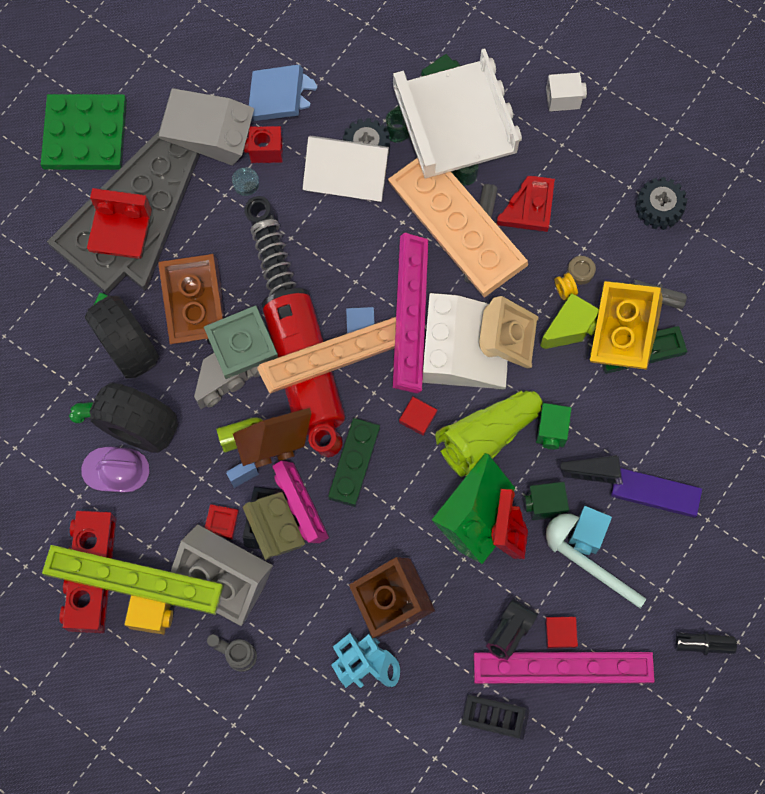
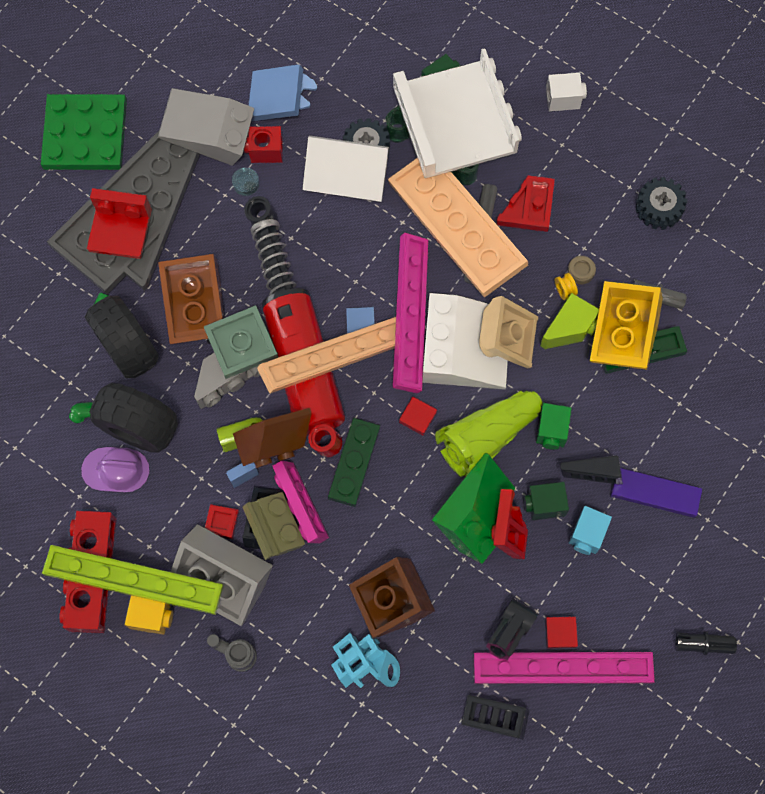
(556, 534): light aqua piece -> none

